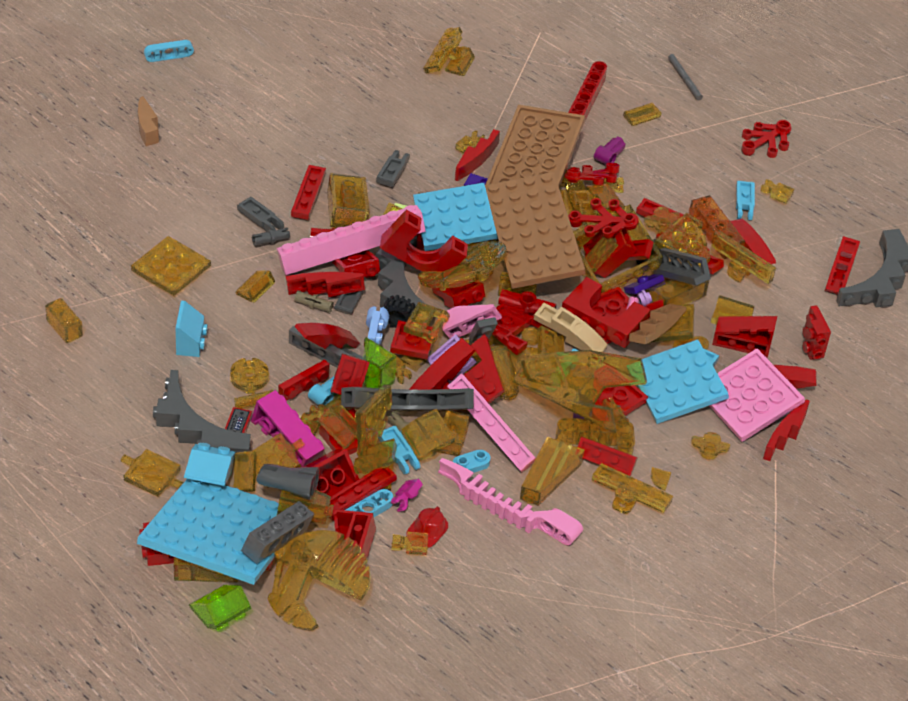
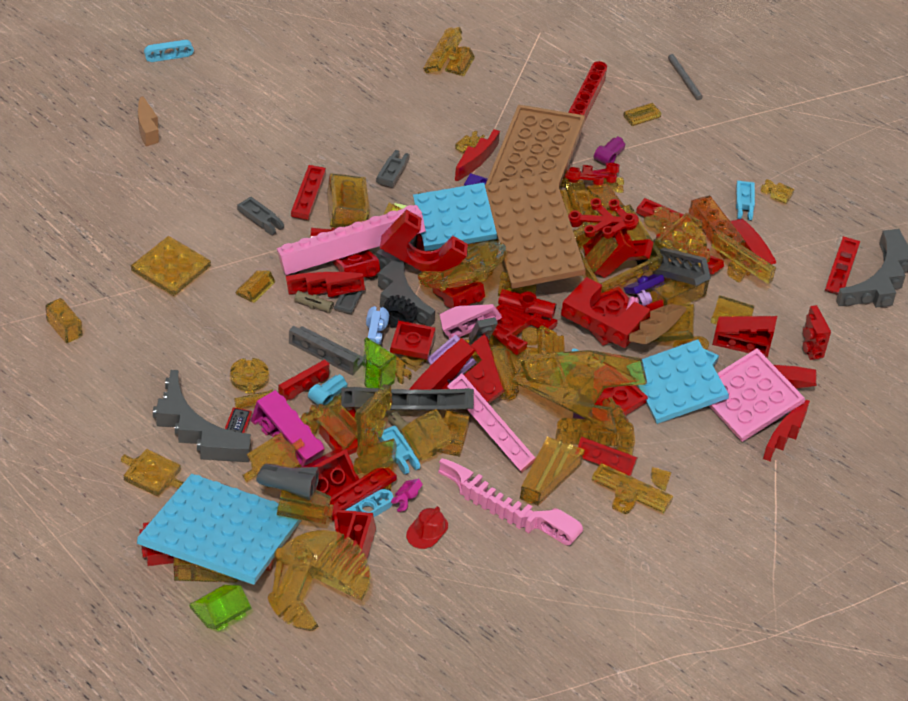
(190, 331): medium azure slope -> none
(210, 464): medium azure slope -> none
(245, 471): clear yellow tile -> none
(270, 236): dark grey pin -> none
(277, 532): flat silver brick -> none
(327, 334): red slope -> none
(349, 373): red plate -> none
(414, 543): clear yellow plate -> none
(421, 318): clear yellow plate -> none
(474, 460): medium azure plate -> none
(572, 327): tan slope -> none
(710, 445): clear yellow plate -> none
(781, 128): red plant -> none

